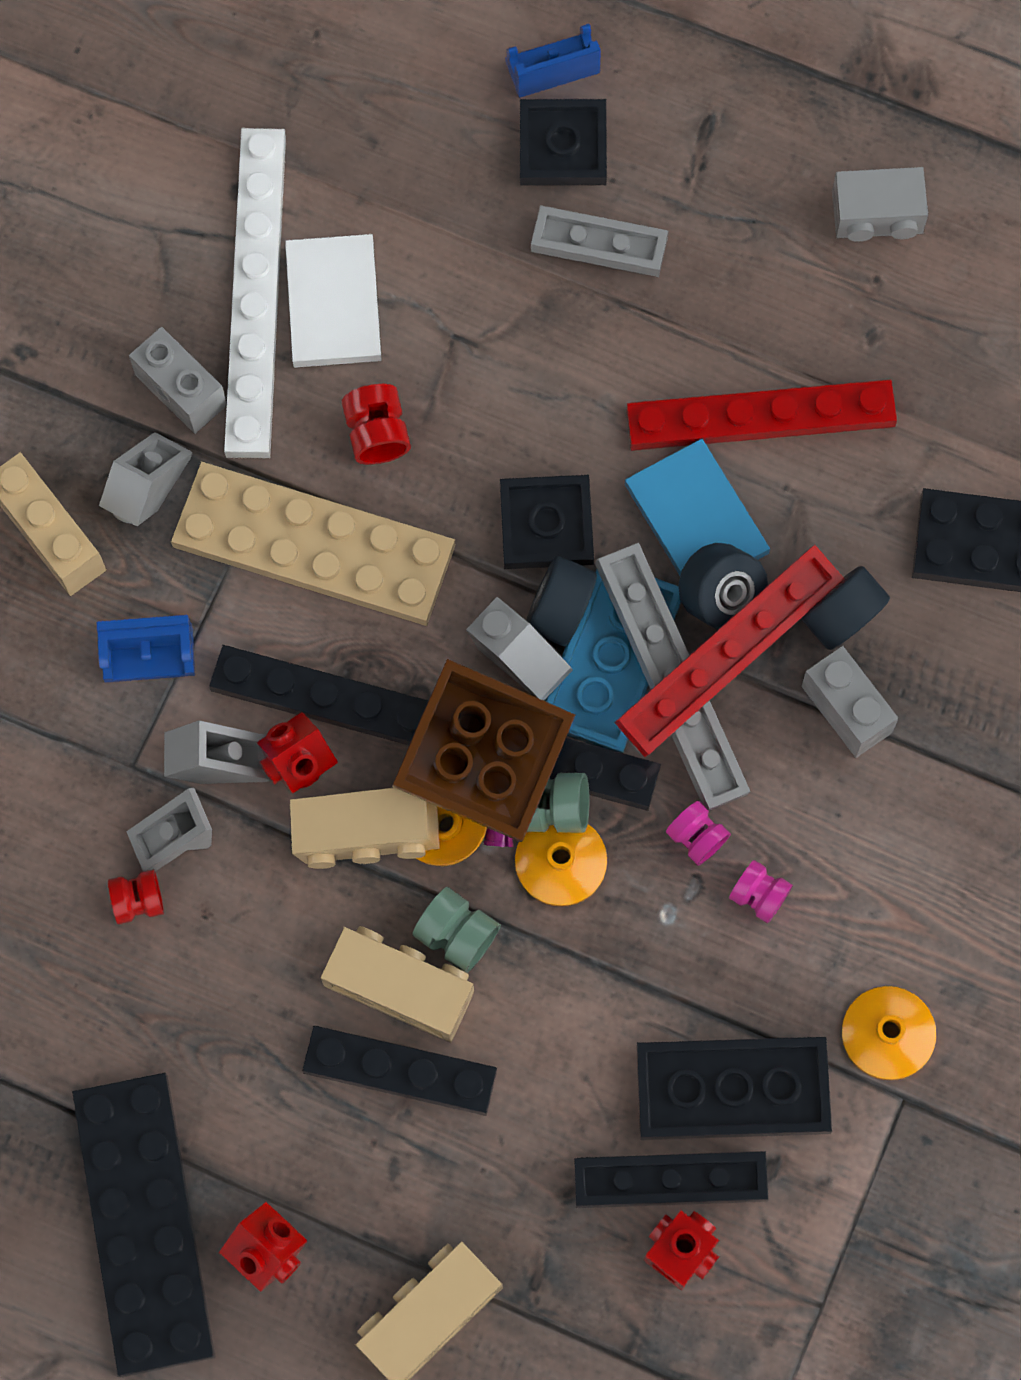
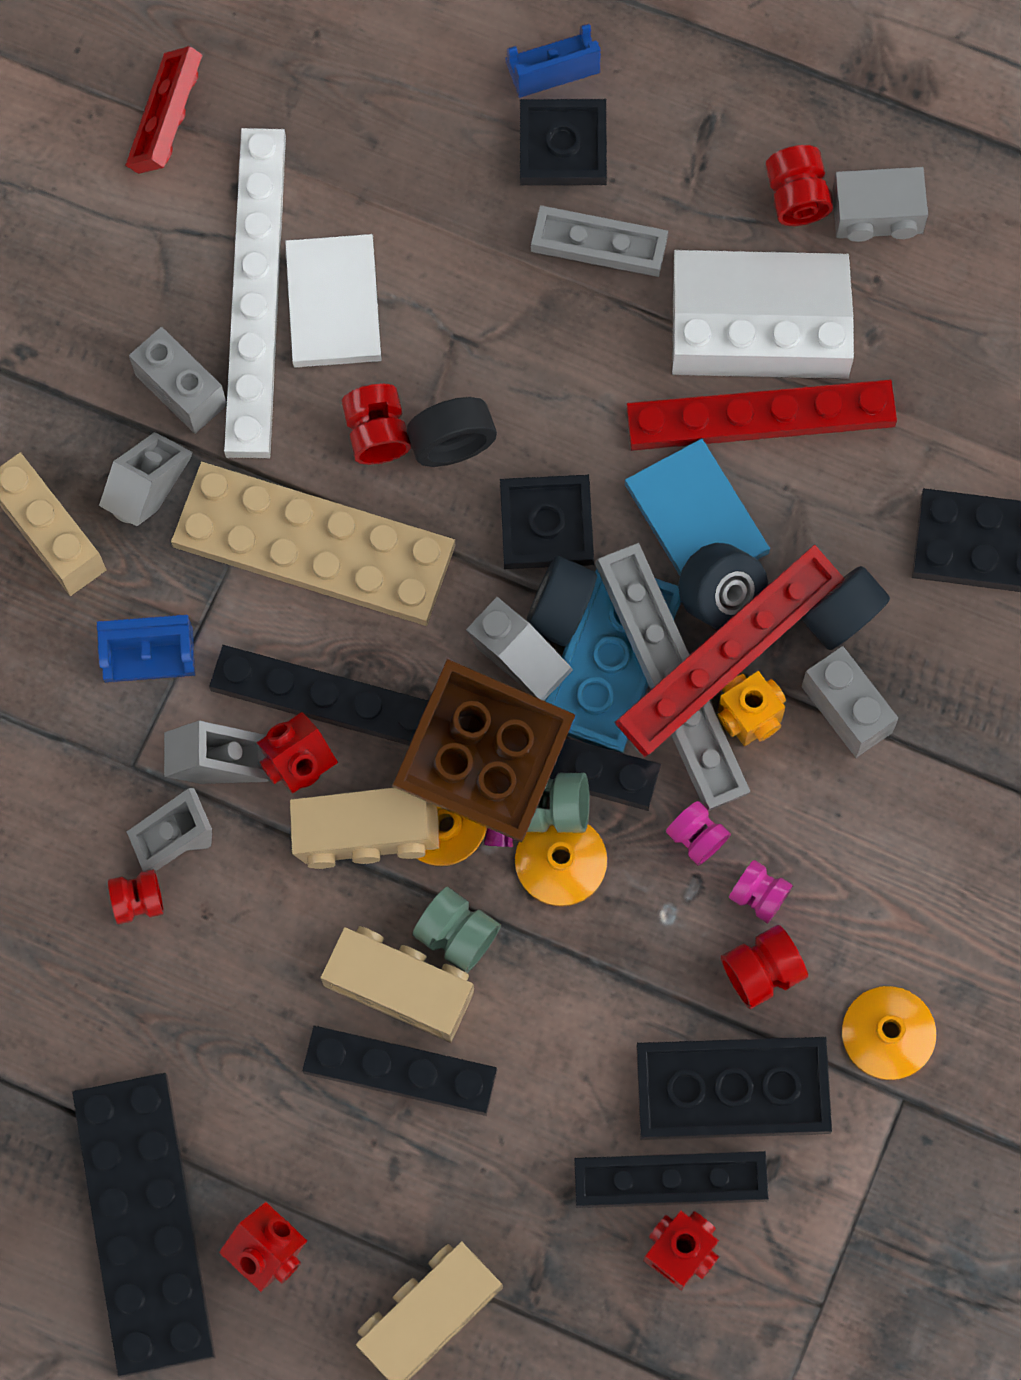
(164, 110): none -> red plate
(451, 431): none -> black tyre
(746, 721): none -> light orange brick
(762, 314): none -> white slope
(763, 967): none -> red wheel
(799, 185): none -> red wheel

